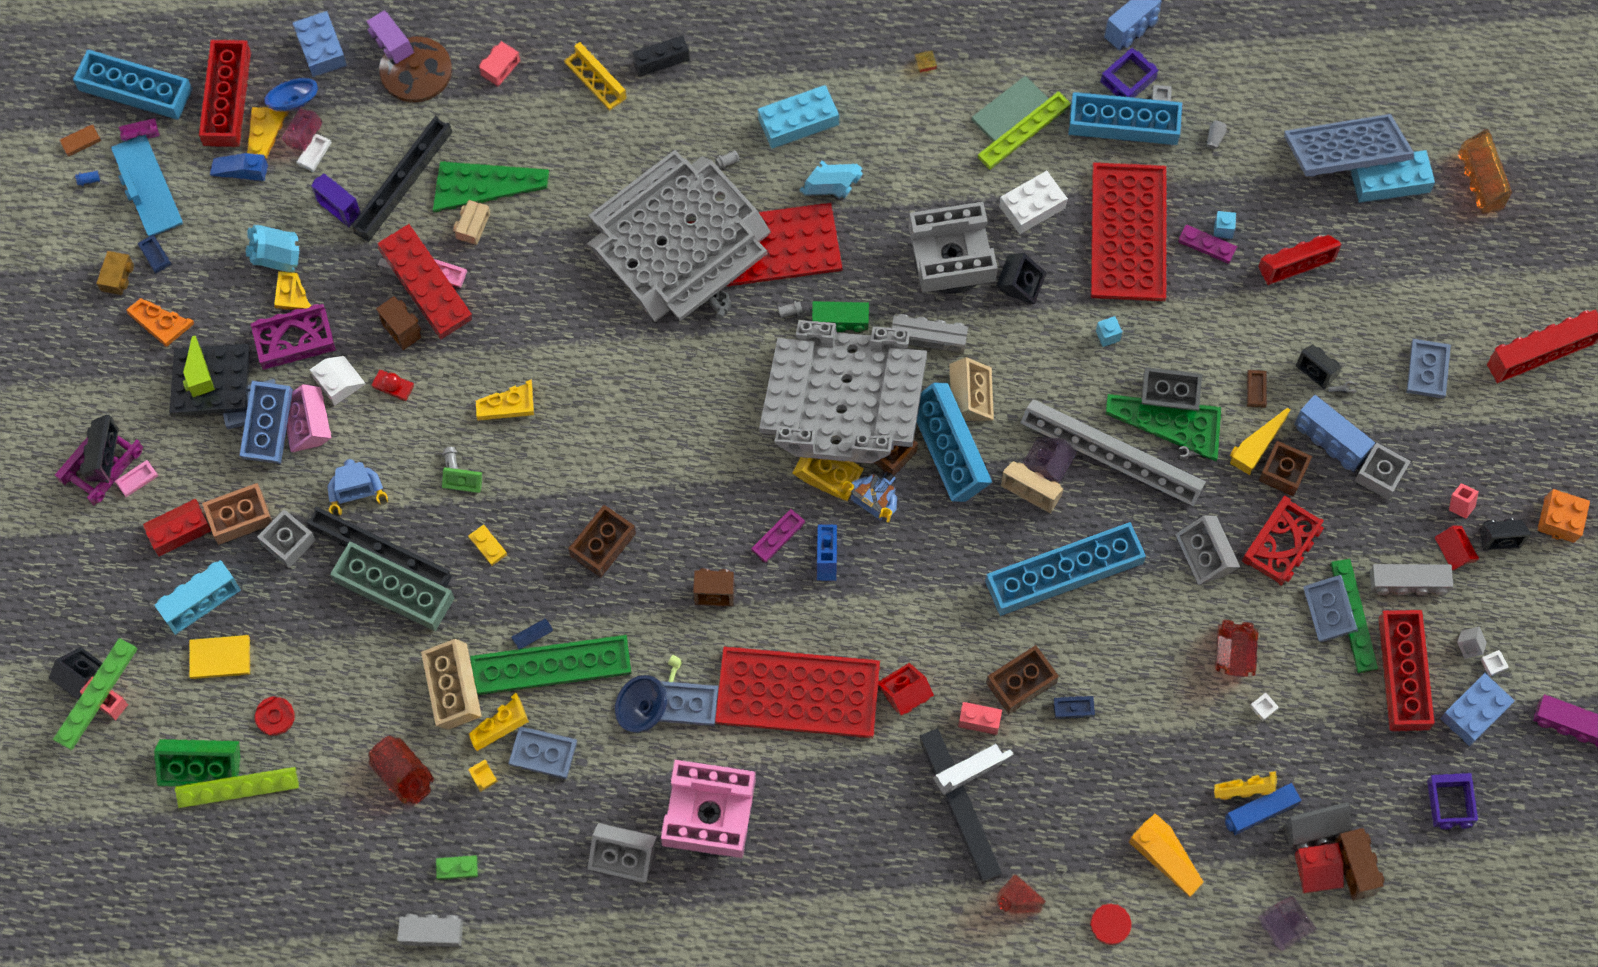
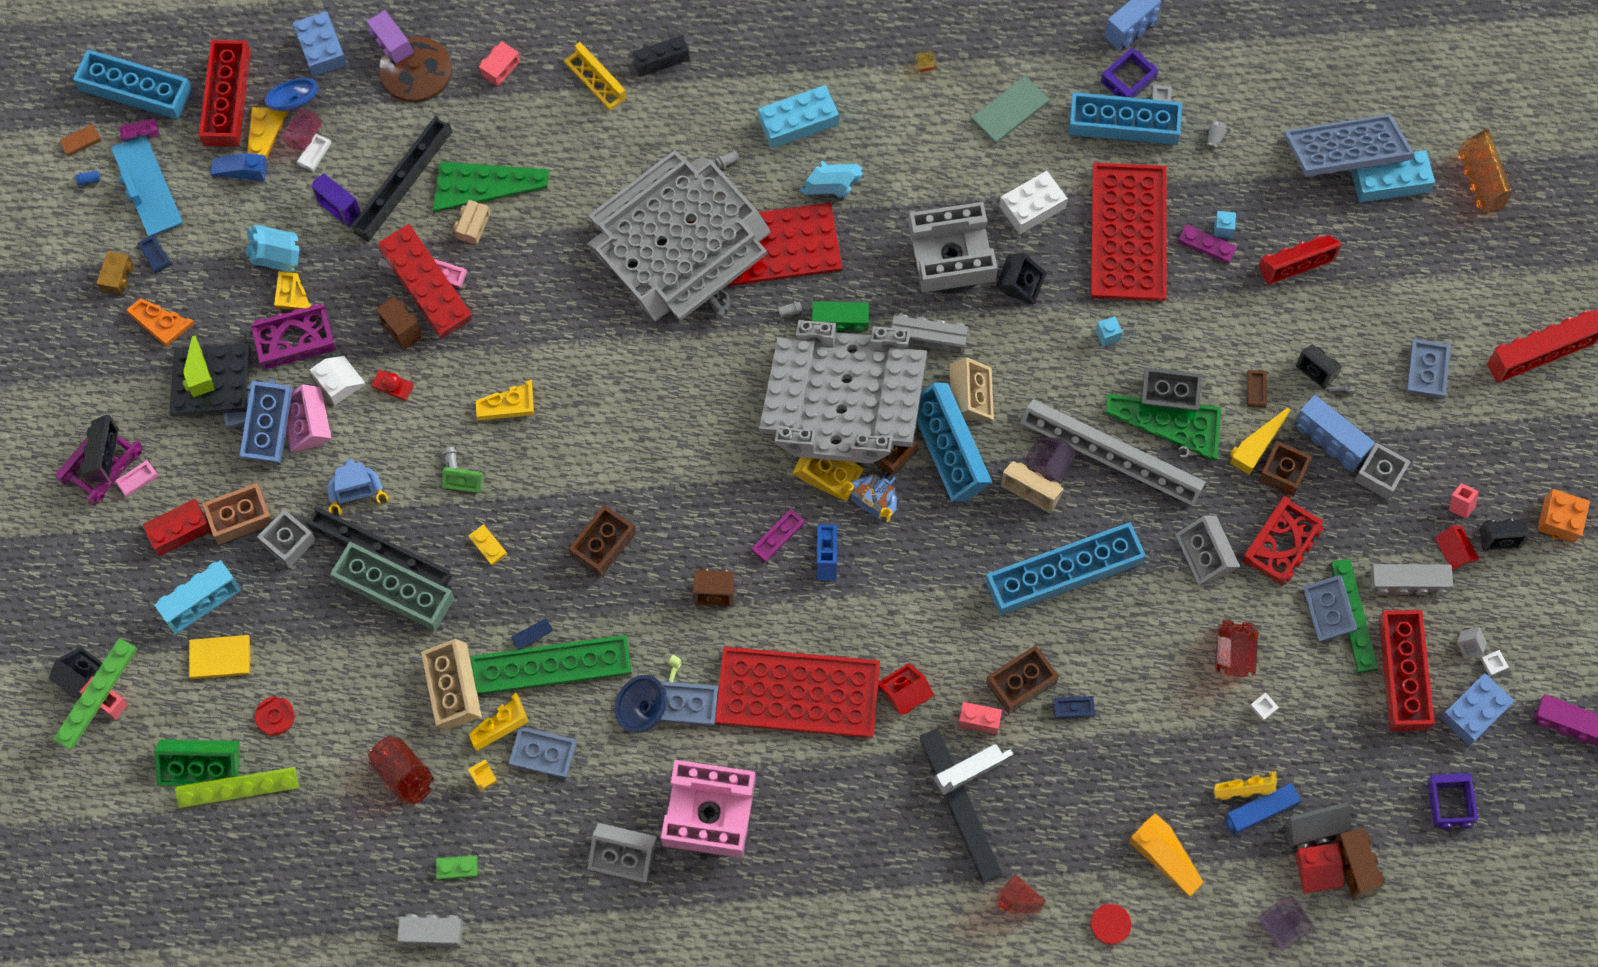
(1024, 130): lime plate -> none

